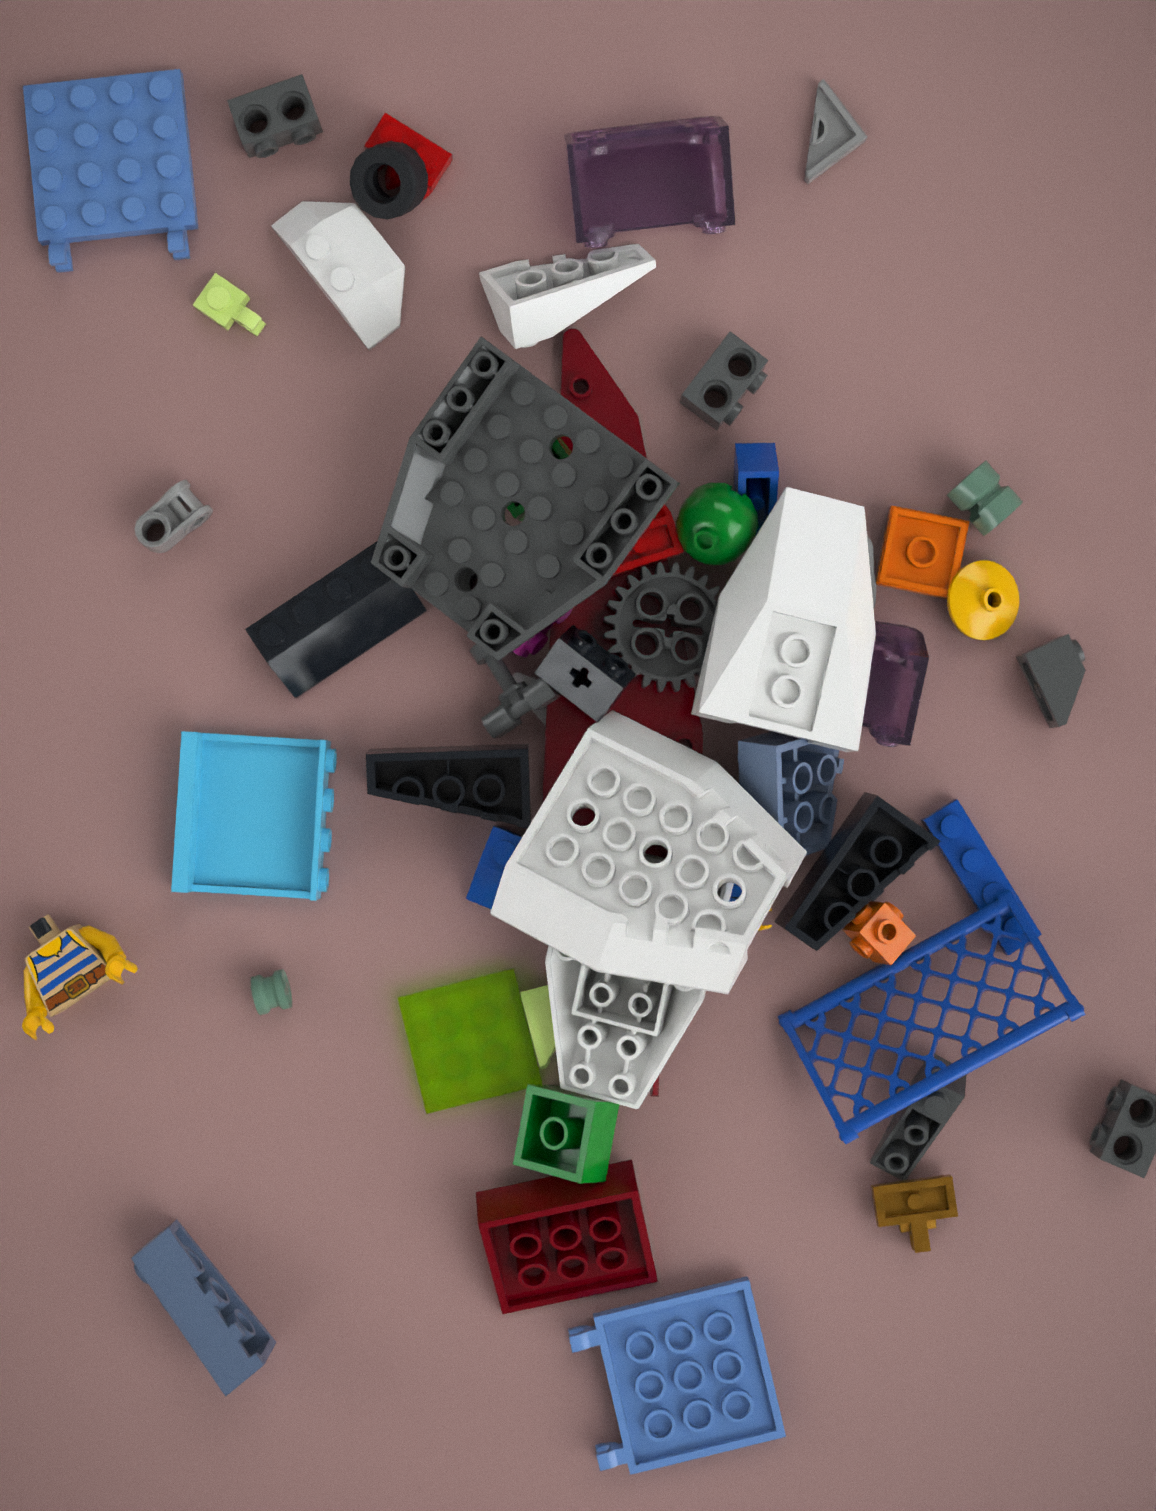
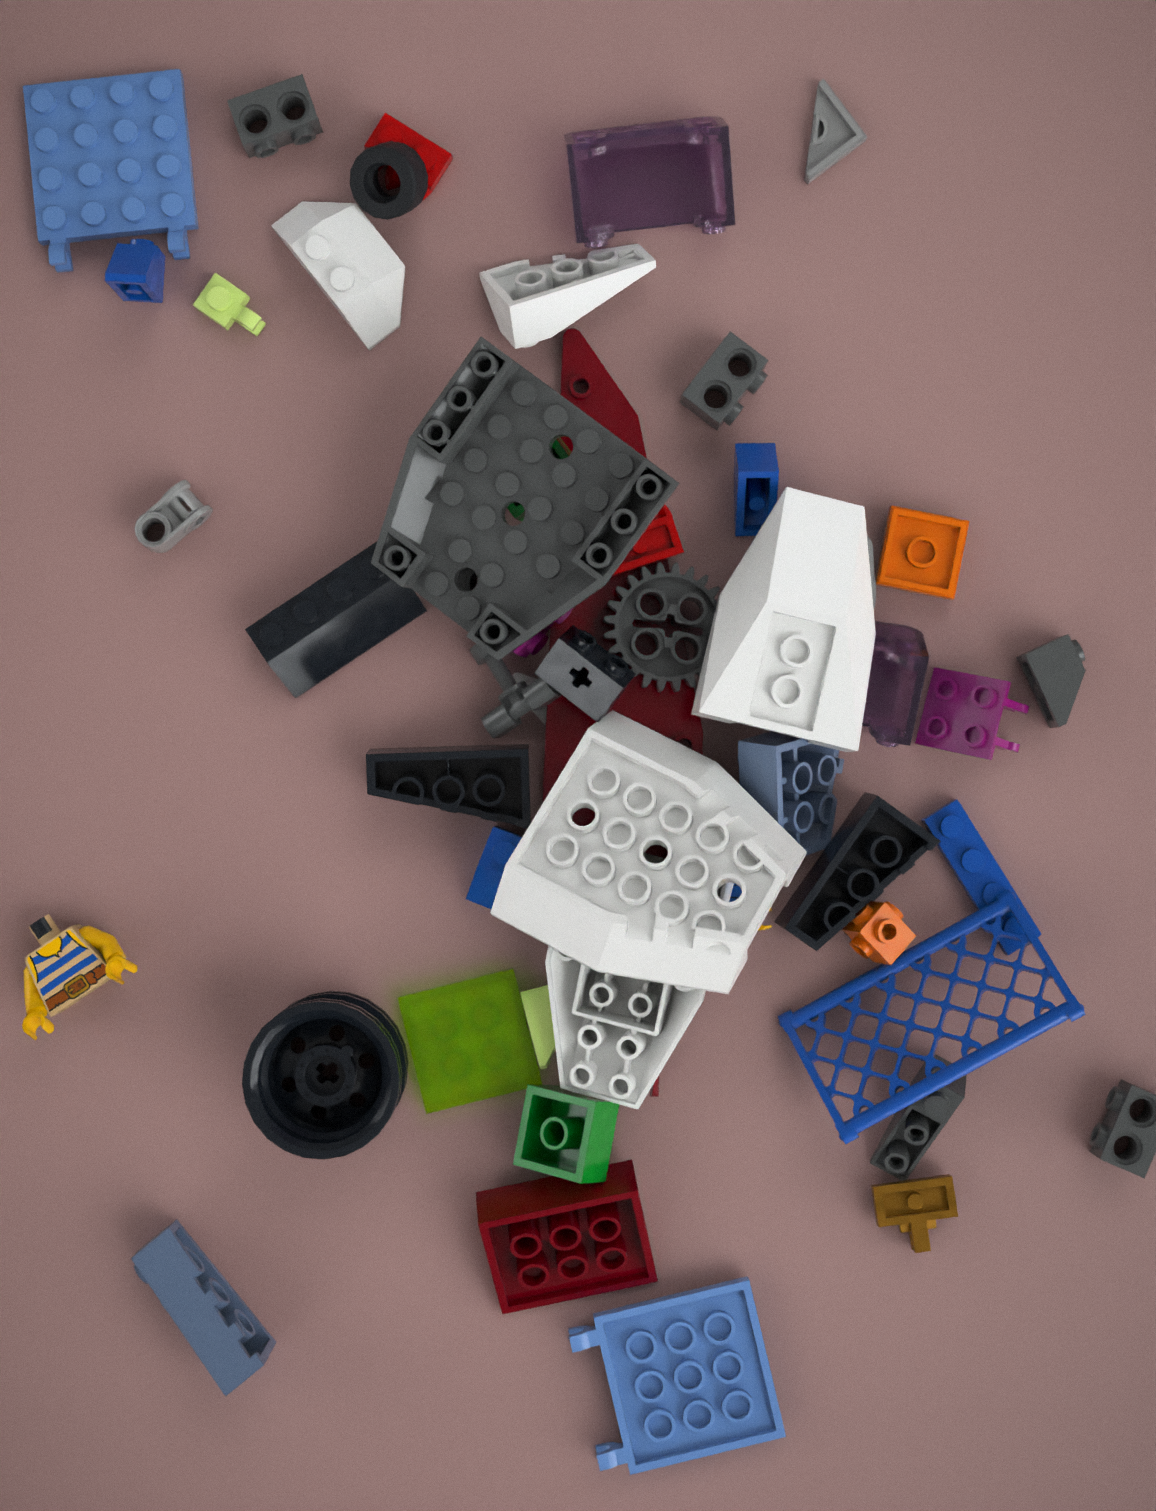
(137, 271): none -> blue slope
(253, 815): medium azure panel -> none
(271, 992): sand green wheel -> none
(287, 1116): none -> black wheel
(716, 524): green cylinder -> none
(965, 714): none -> magenta plate
(969, 600): yellow dish -> none
(984, 498): sand green wheel -> none

